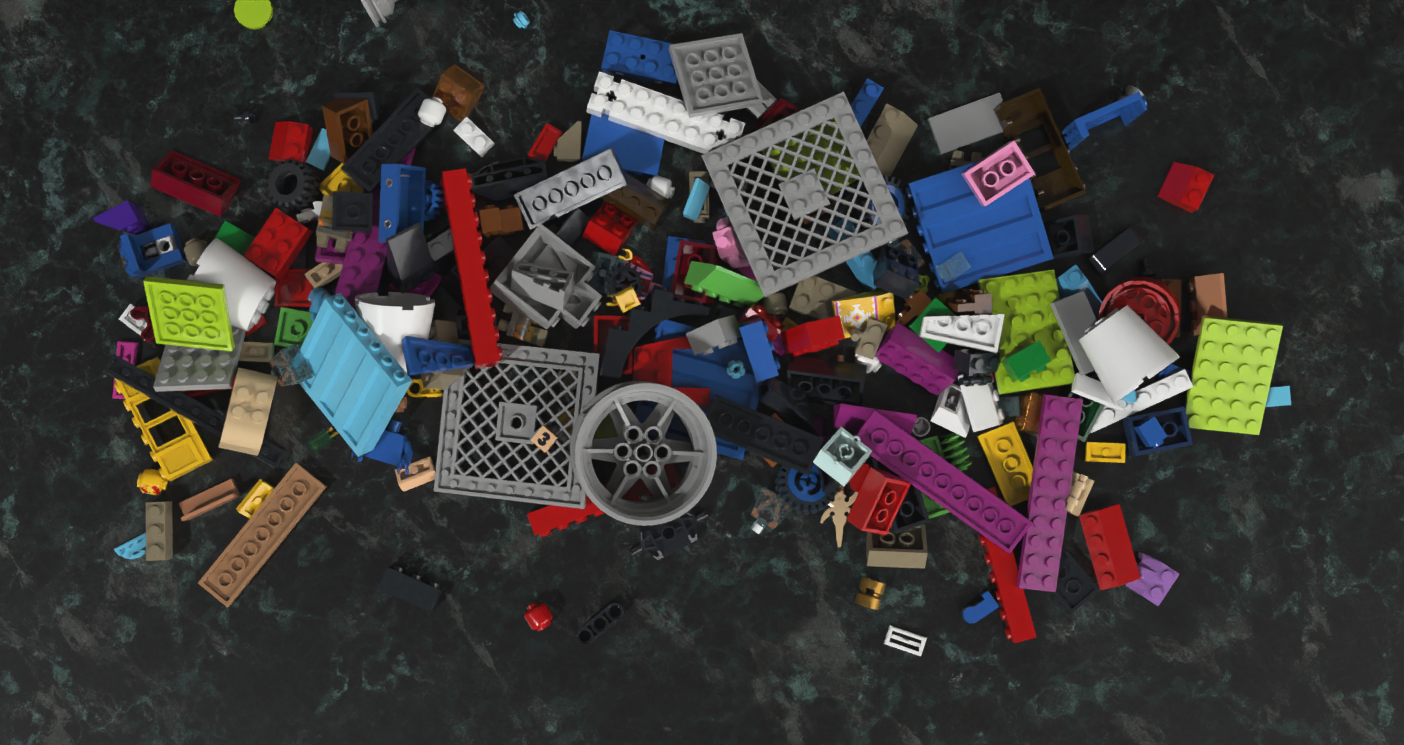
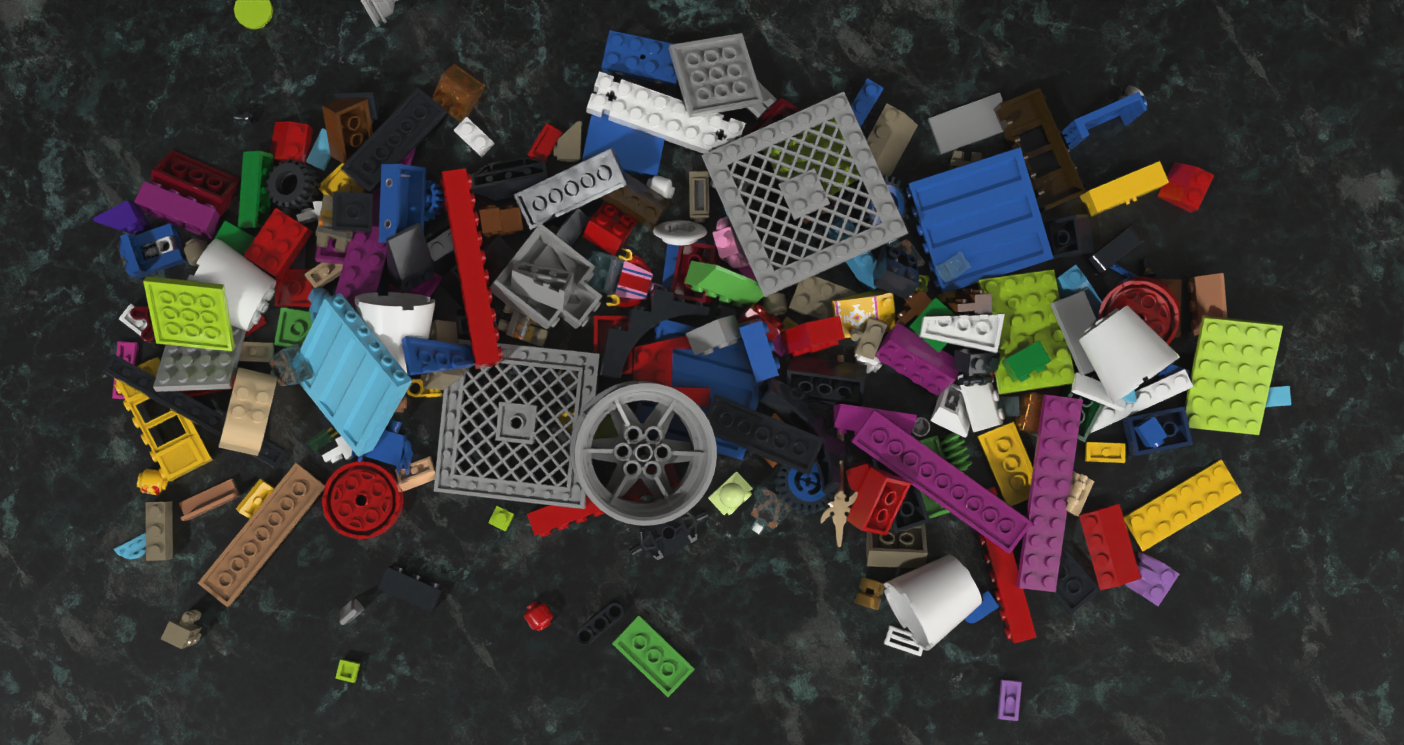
(178, 210): none -> magenta slope
(183, 631): none -> dark tan brick
(254, 198): none -> green brick
(336, 454): none -> white brick
(347, 670): none -> lime plate
(350, 611): none -> light grey slope
(382, 504): none -> red brick
(432, 111): white head -> none
(501, 518): none -> lime plate
(521, 19): medium azure plate -> none
(544, 438): light nougat tile -> none
(623, 274): black gear -> none
(627, 299): yellow tile -> none
(653, 656): none -> bright green plate
(679, 232): none -> white wheel
(696, 199): medium azure slope -> none
(731, 494): none -> yellowish green brick
(735, 364): medium azure plate -> none
(842, 456): light aqua brick -> none
(933, 599): none -> white cone
(998, 173): bright pink brick -> none
(1009, 700): none -> medium lavender plate
(1123, 271): none -> blue piece
(1124, 189): none -> yellow brick
(1181, 505): none -> yellow plate

